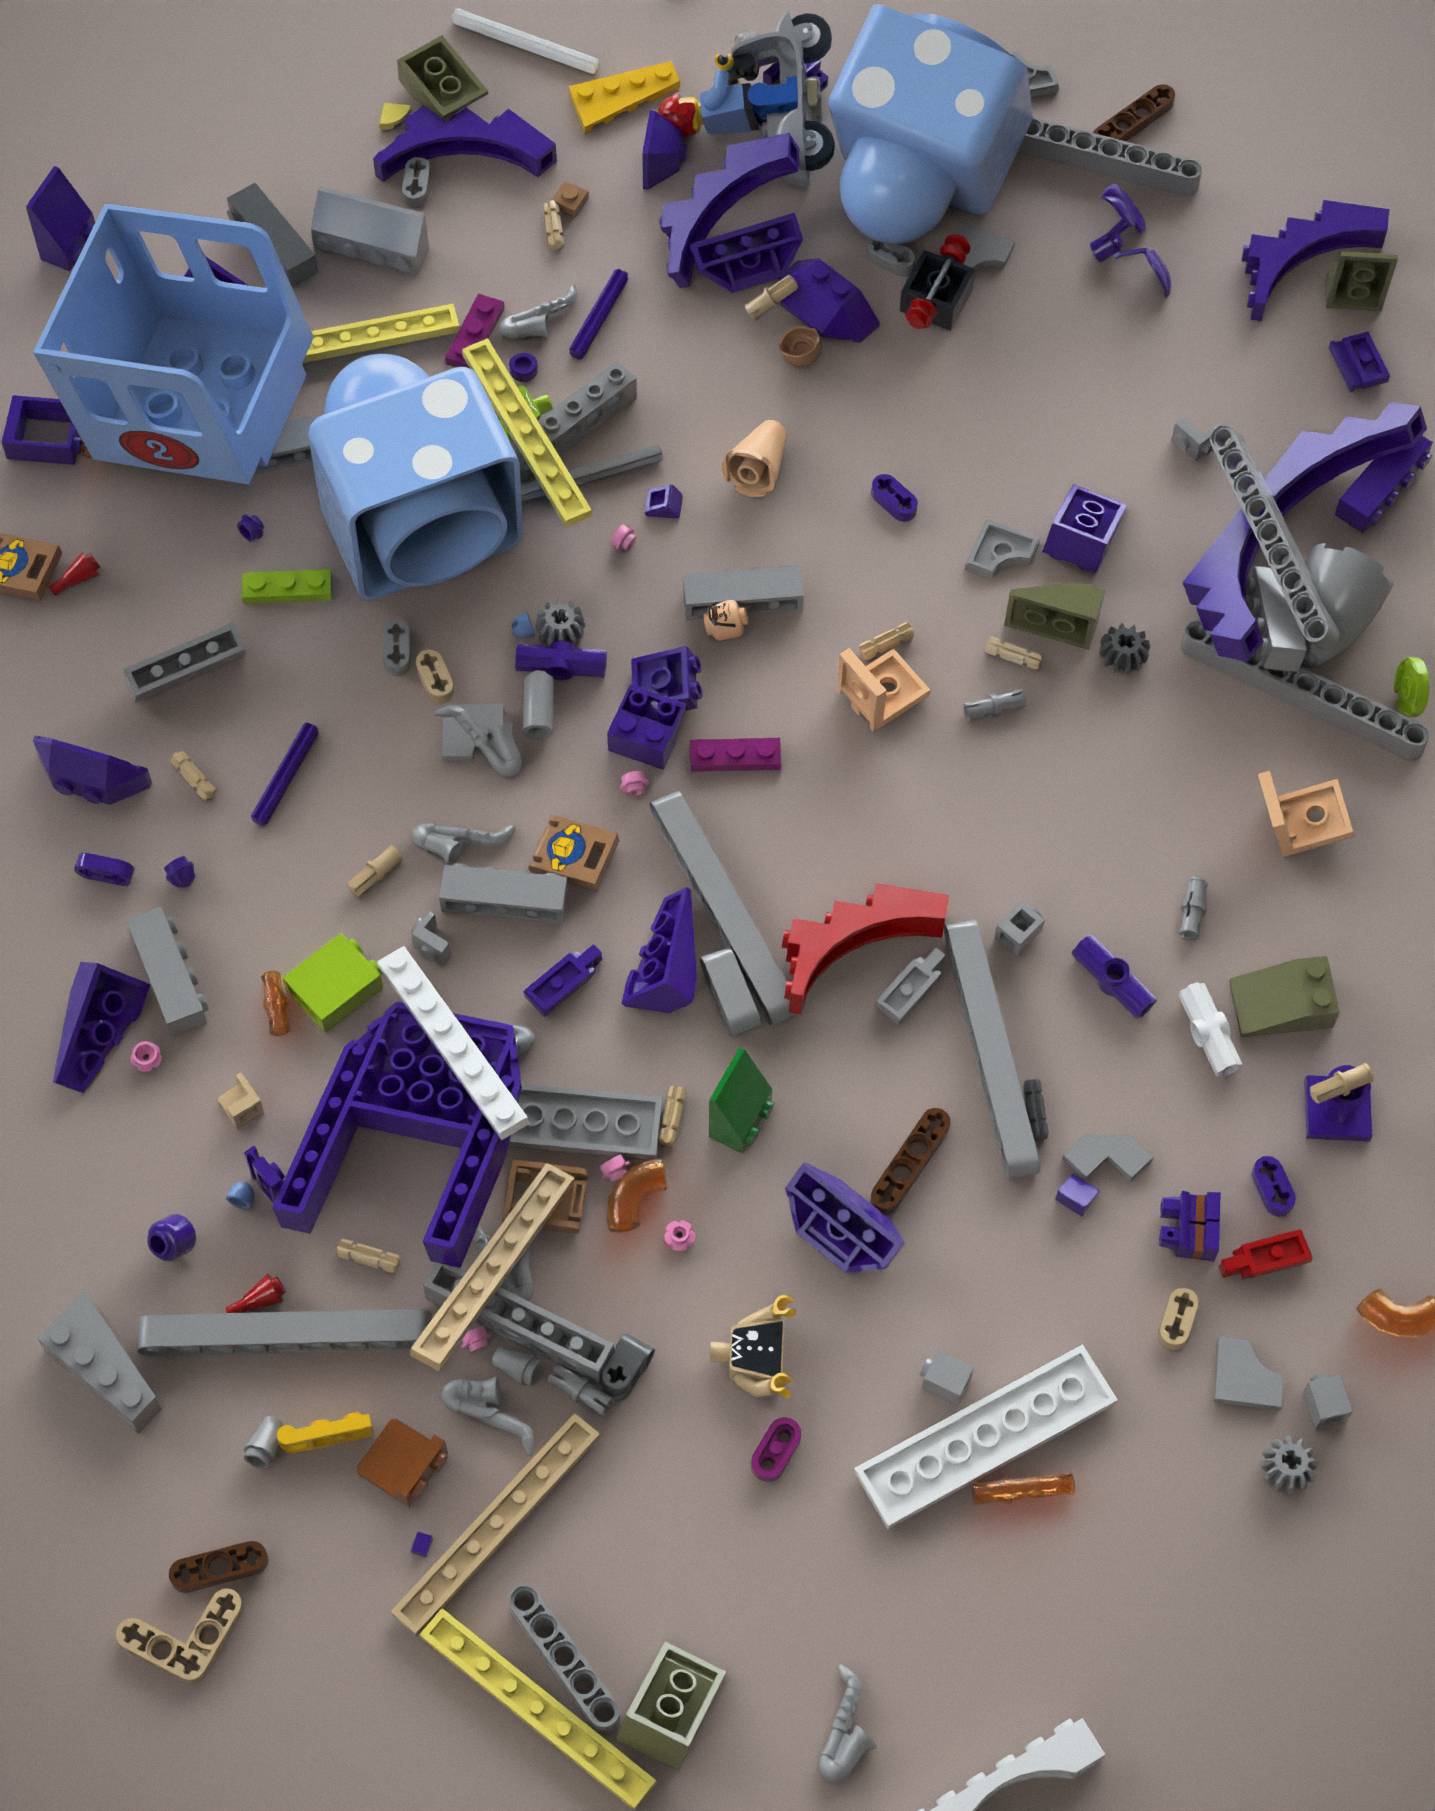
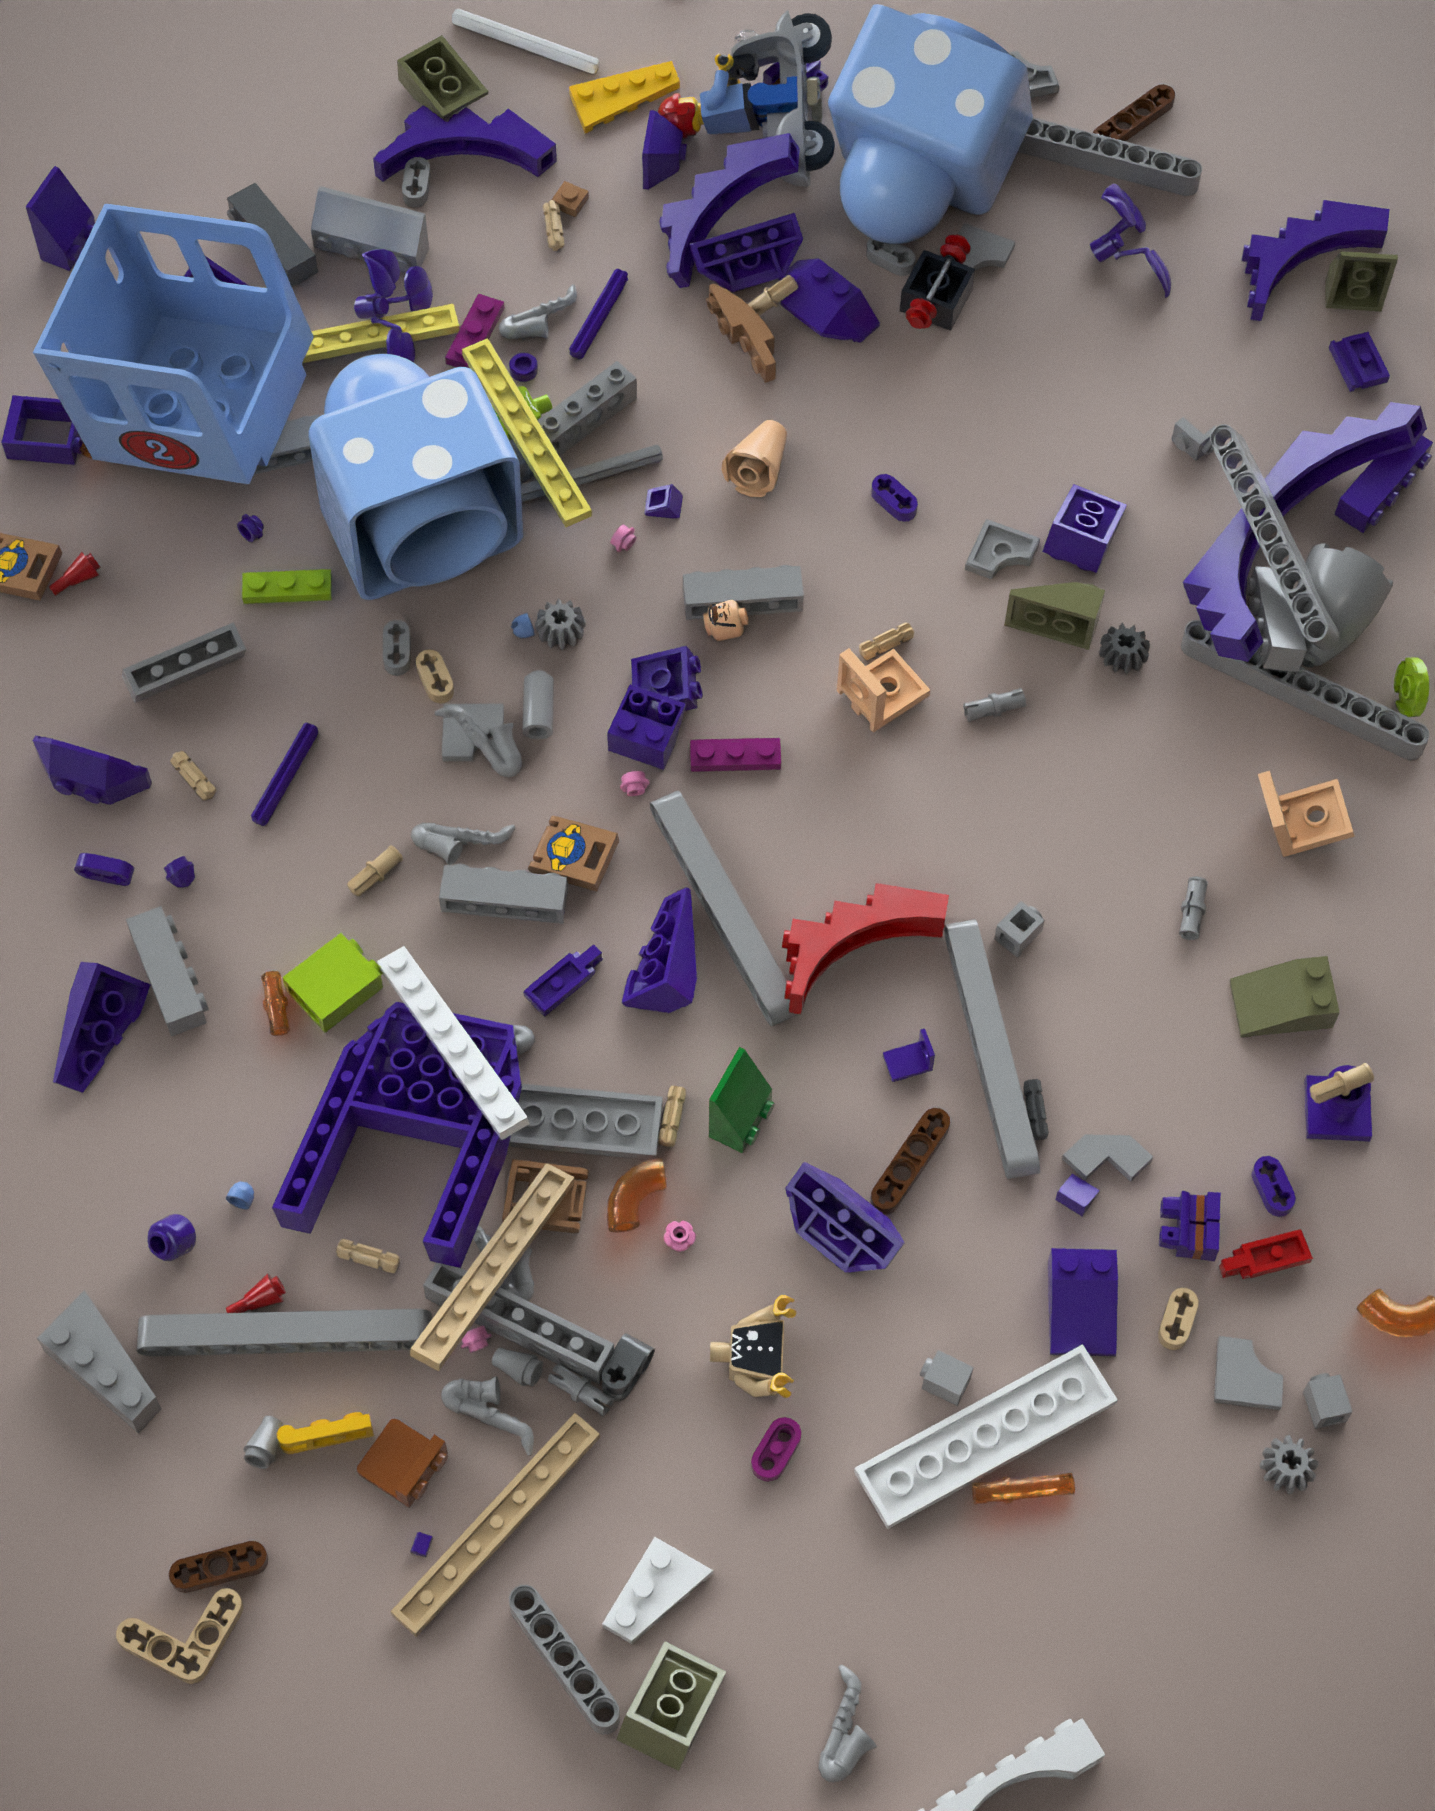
(142, 1049): bright pink plate -> none
(241, 1102): tan panel -> none
(268, 1175): dark purple plate -> none
(384, 273): none -> dark purple plant
(393, 114): light yellow tile -> none
(430, 945): light grey bracket -> none
(538, 1709): light yellow plate -> none
(561, 660): dark purple piece -> none
(614, 1168): bright pink plate -> none
(654, 1587): none -> white wing
(730, 991): light grey beam -> none
(744, 325): none -> medium nougat slope
(800, 346): medium nougat hair -> none
(910, 986): light grey hinge -> none
(910, 1059): none -> dark purple bracket
(1013, 653): tan axle -> none
(1083, 1300): none -> dark purple slope
(1127, 990): dark purple piece -> none
(1210, 1029): white piece -> none

